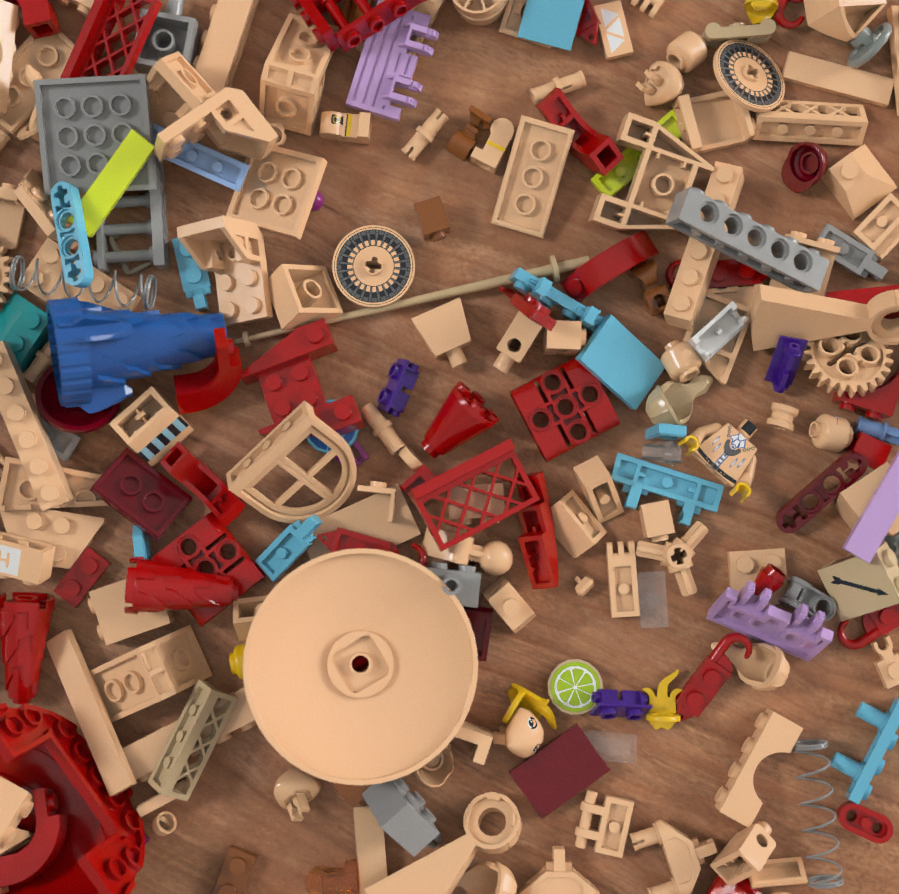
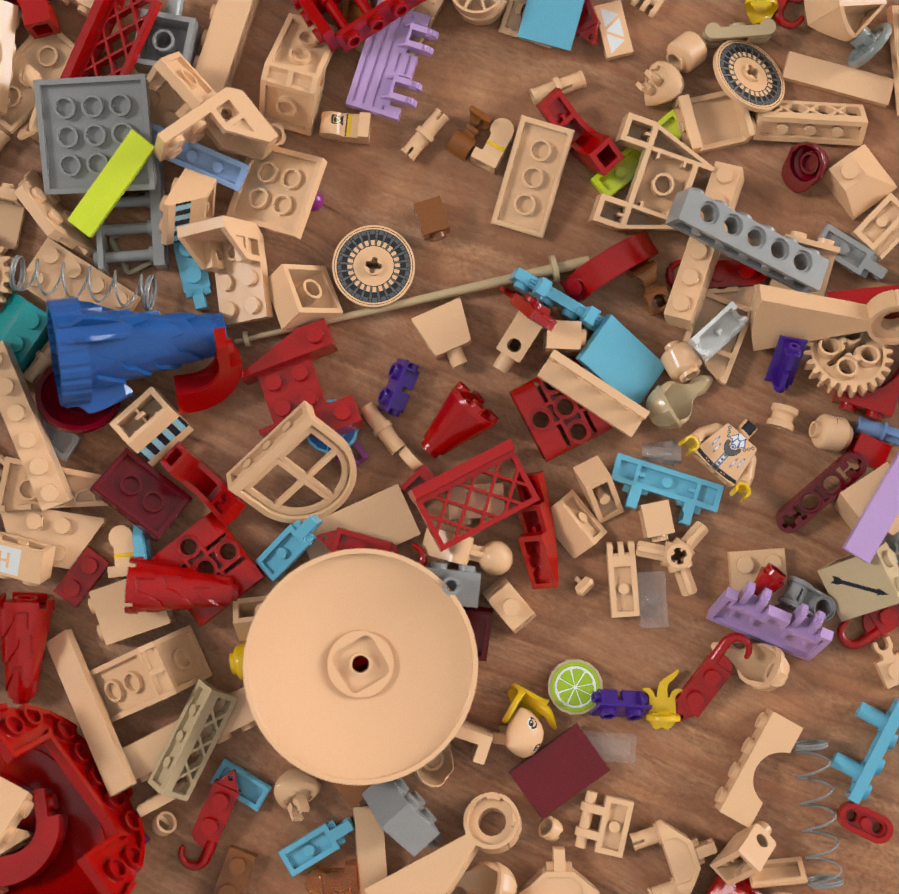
(76, 232): medium azure beam -> none
(122, 543): none -> light nougat leg
(188, 202): none -> light nougat slope
(212, 819): none -> red plate
(253, 787): none -> medium azure tile
(315, 845): none -> medium azure hinge
(381, 487): light nougat bracket -> none
(545, 826): none -> light nougat hinge
(592, 393): none -> light nougat fence
(665, 431): medium azure tile -> none

